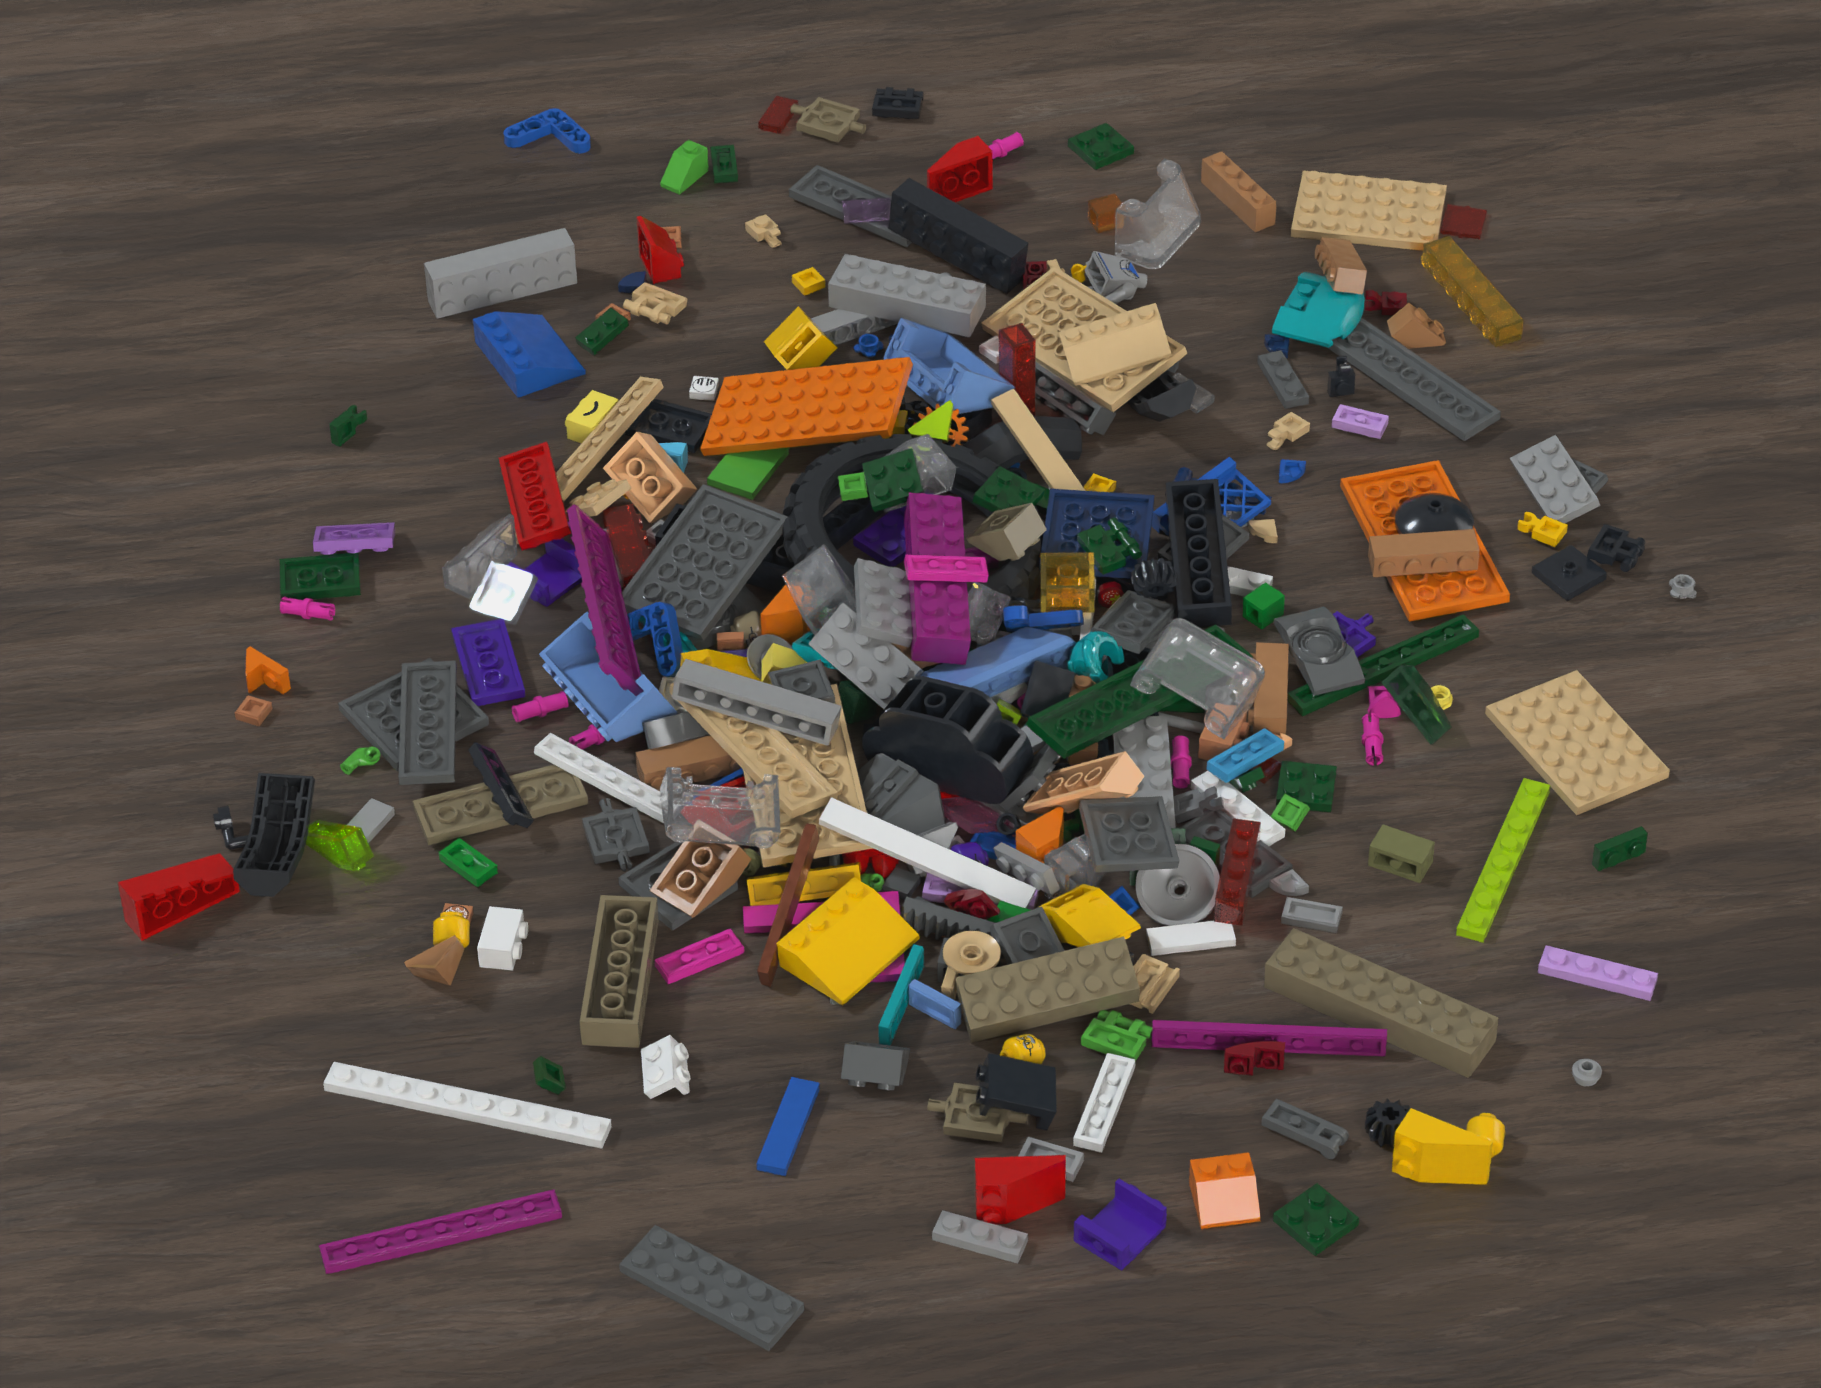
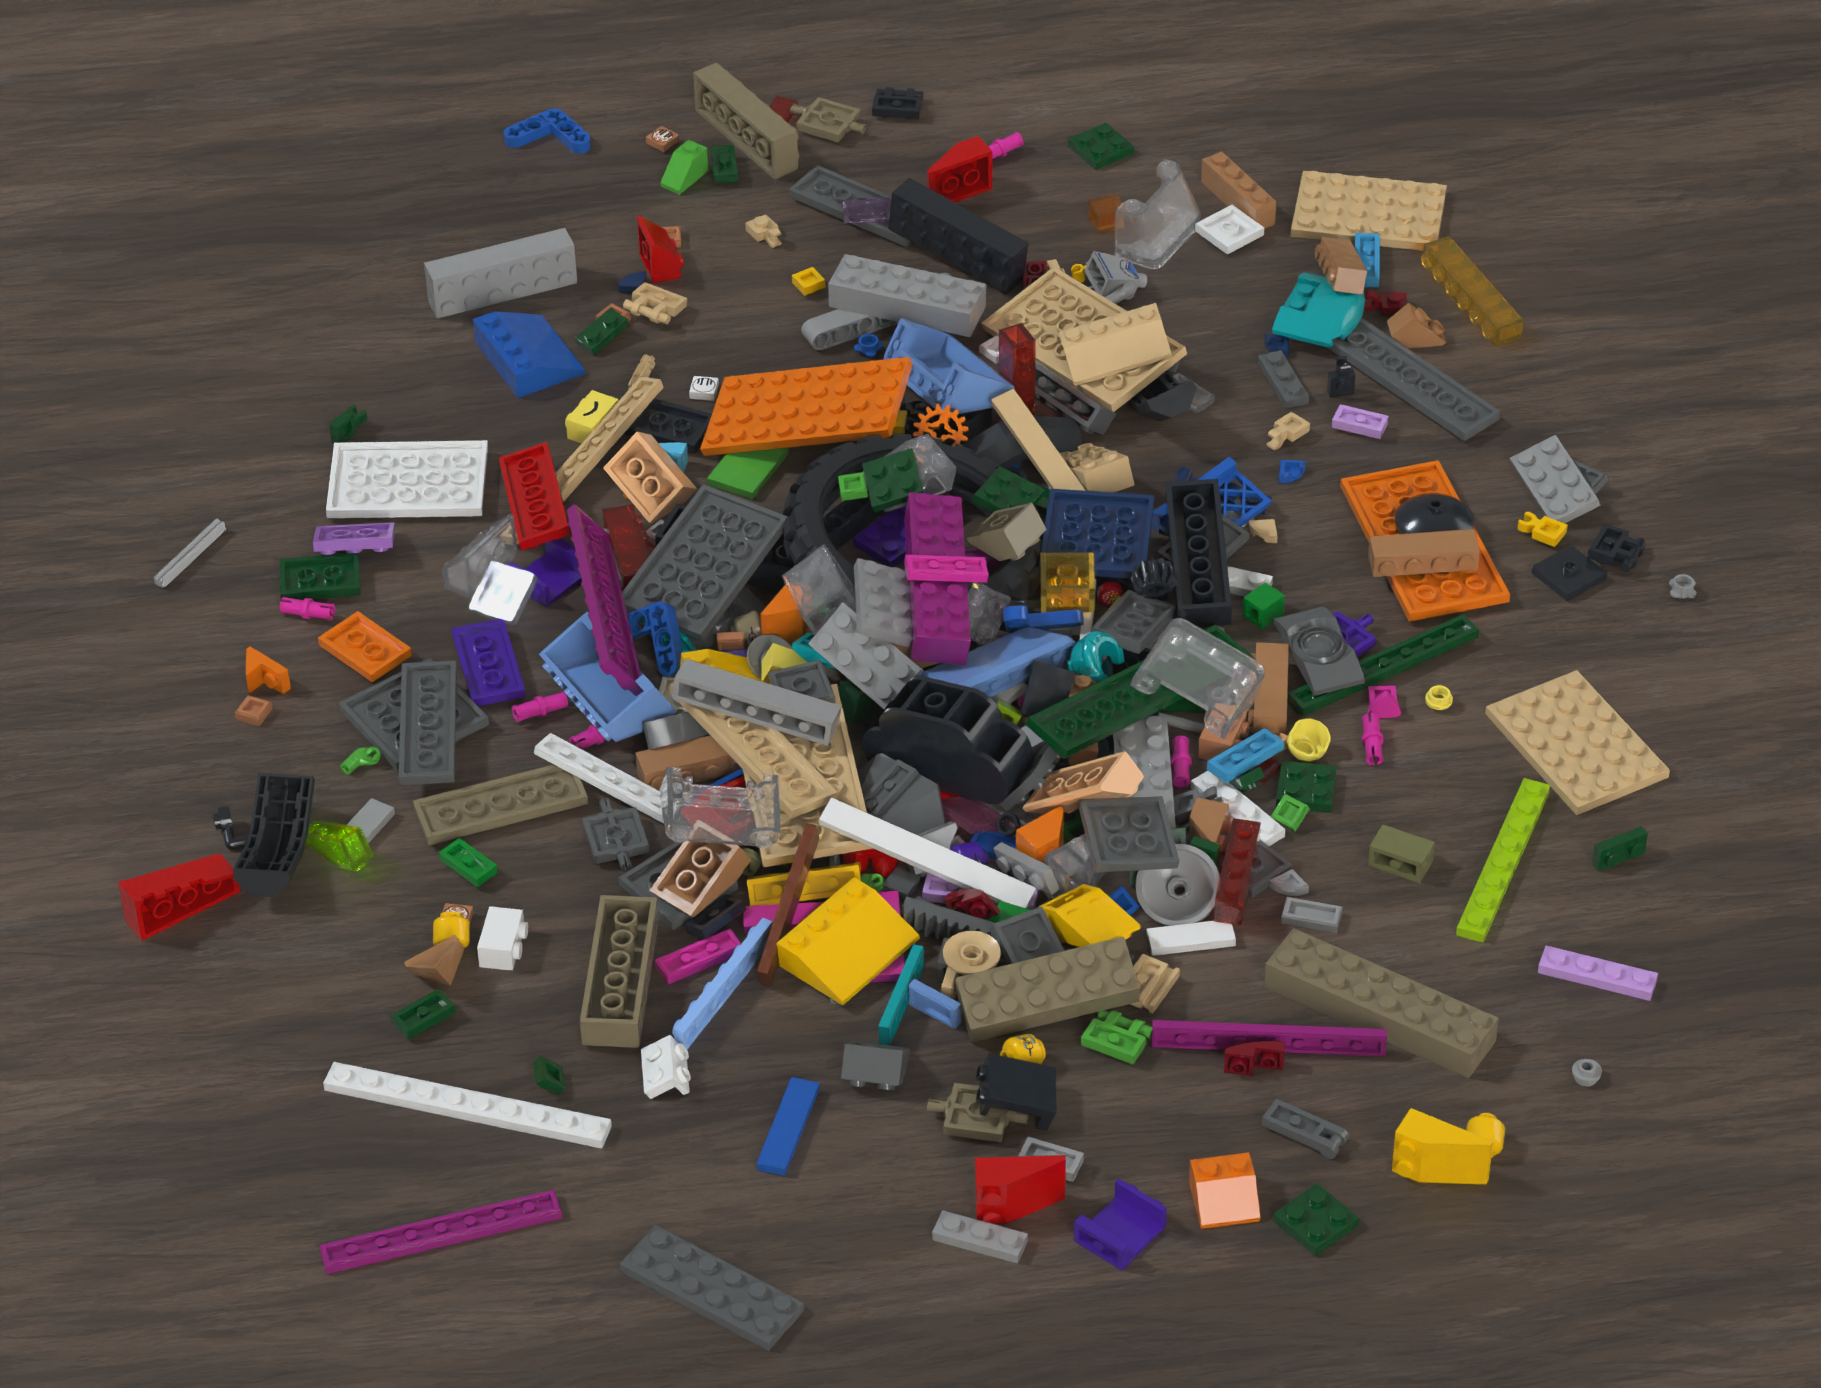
(189, 553): none -> light grey axle
(364, 646): none -> orange plate
(407, 479): none -> white plate
(423, 1014): none -> dark green plate
(501, 785): black plate -> none
(600, 496): tan plate -> none
(643, 369): none -> tan axle
(662, 139): none -> nougat tile
(715, 917): none -> black plate
(723, 985): none -> light blue plate
(746, 120): none -> dark tan brick
(799, 342): yellow slope -> none
(935, 424): lime slope -> none
(1099, 468): none -> tan slope
(1101, 543): dark green plate -> none
(1104, 1102): white plate -> none
(1210, 821): none -> medium nougat slope
(1229, 229): none -> white plate
(1308, 740): none -> light yellow hair
(1368, 248): none -> dark azure plate
(1384, 1120): black gear -> none
(1418, 702): clear green slope -> none
(1463, 221): clear red piece -> none

